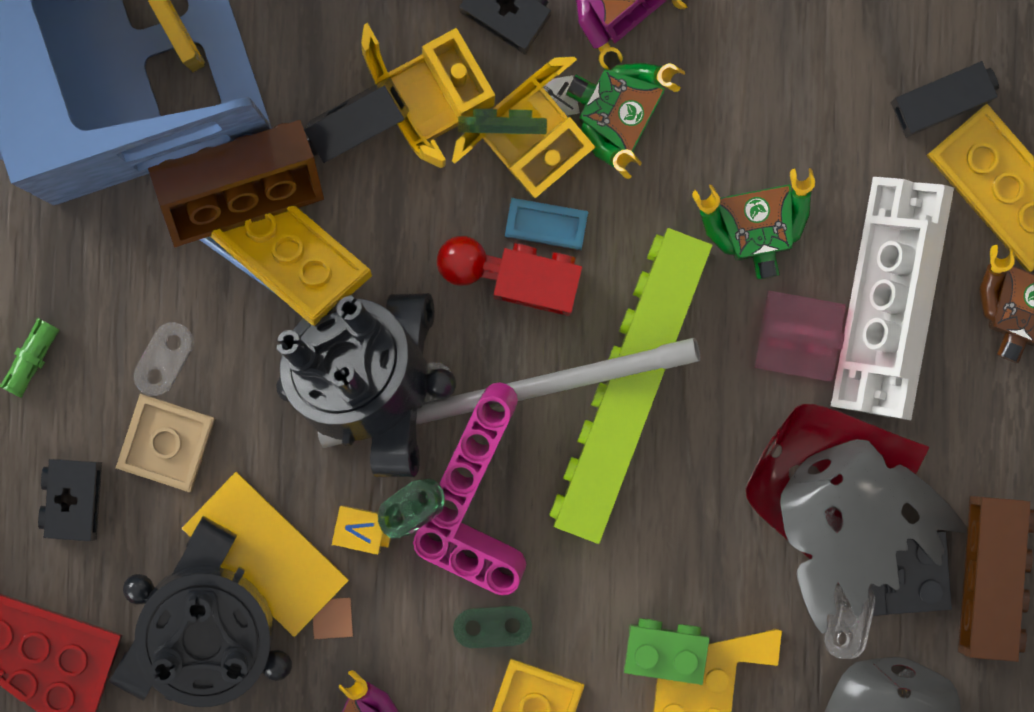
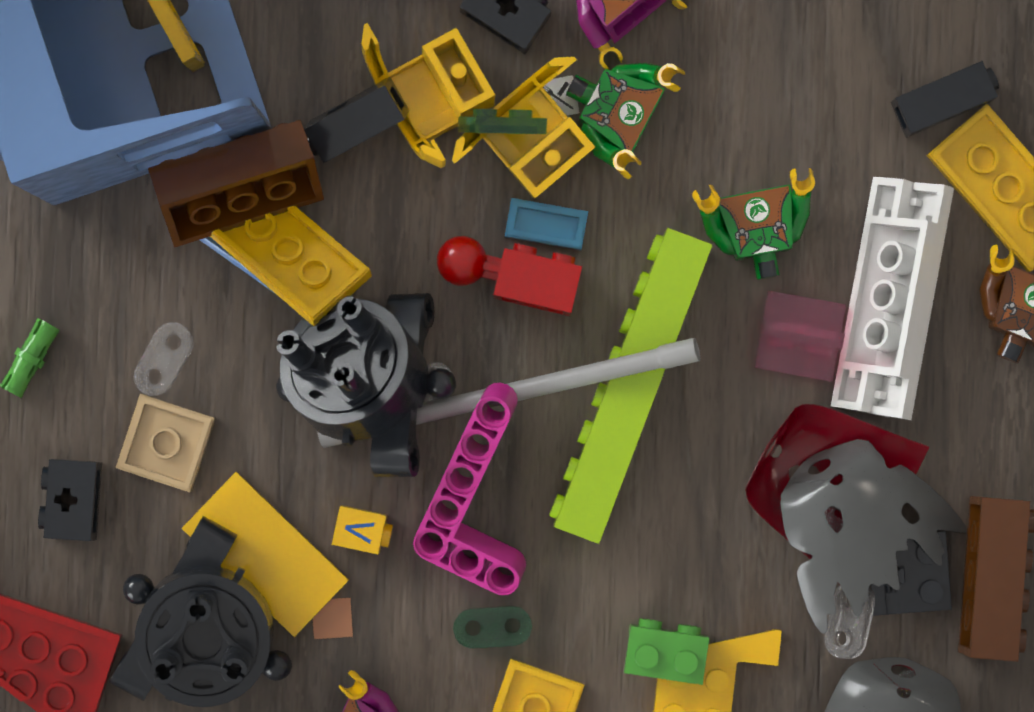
(417, 502): clear green plate -> none

